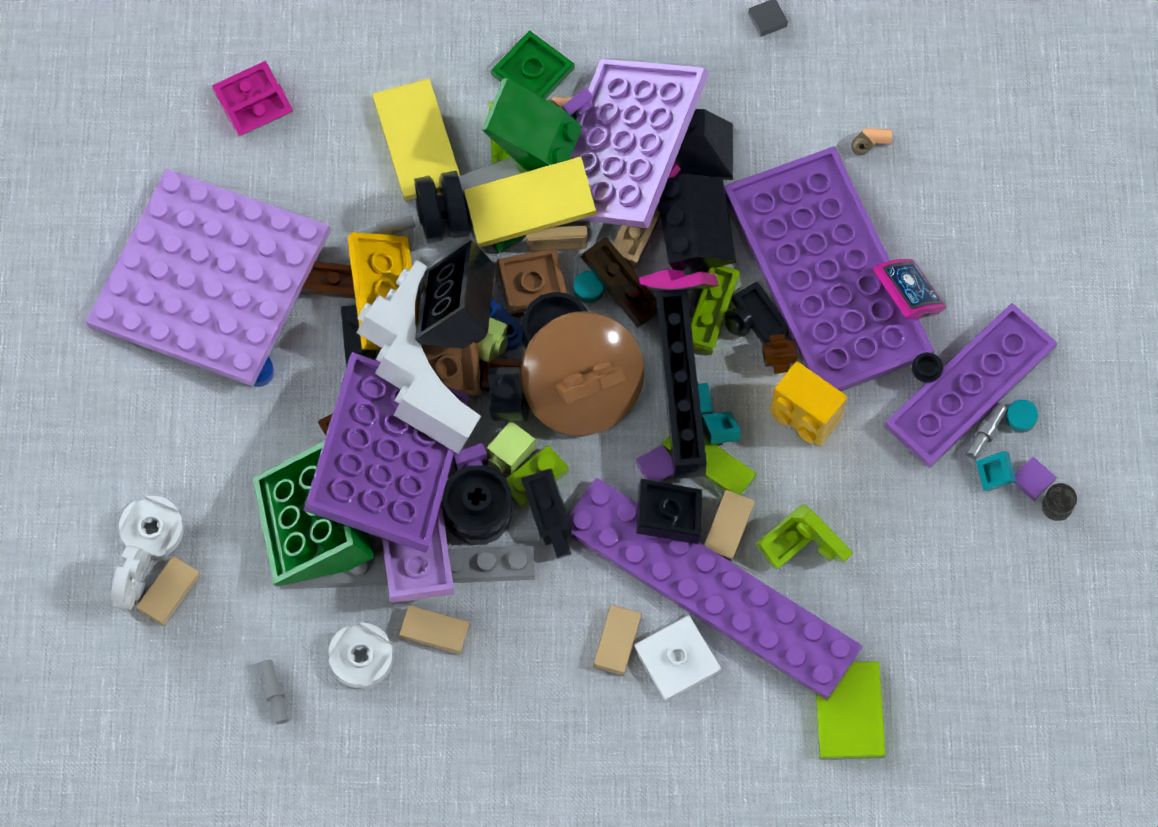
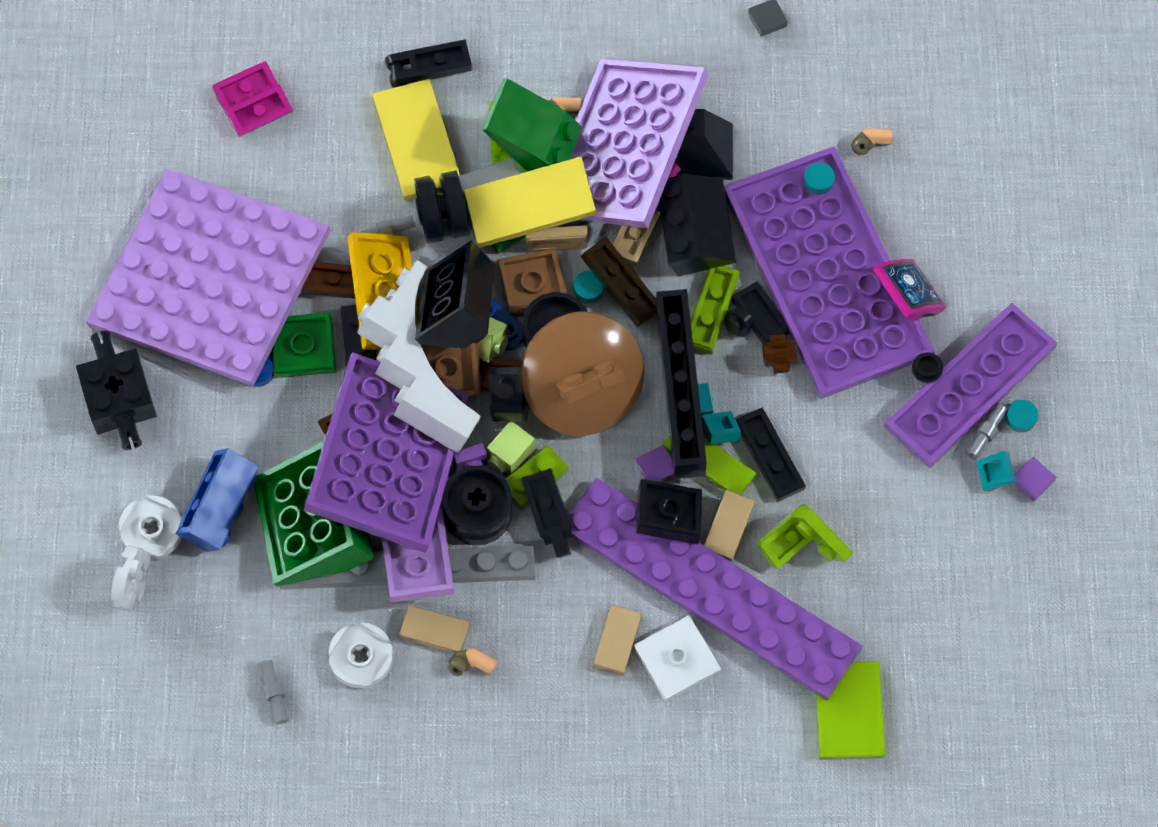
(113, 373): none -> black brick
(168, 591): tan tile -> none
(218, 500): none -> brick
(305, 346): none -> green tile
(428, 62): none -> black plate
(469, 659): none -> arm
(534, 66): green tile -> none
(579, 104): medium lavender plate -> none
(676, 280): dark pink slope -> none
(770, 455): none -> black tile
(807, 404): yellow brick -> none
(819, 178): none -> teal tile
(1062, 495): clear smoke wheel -> none

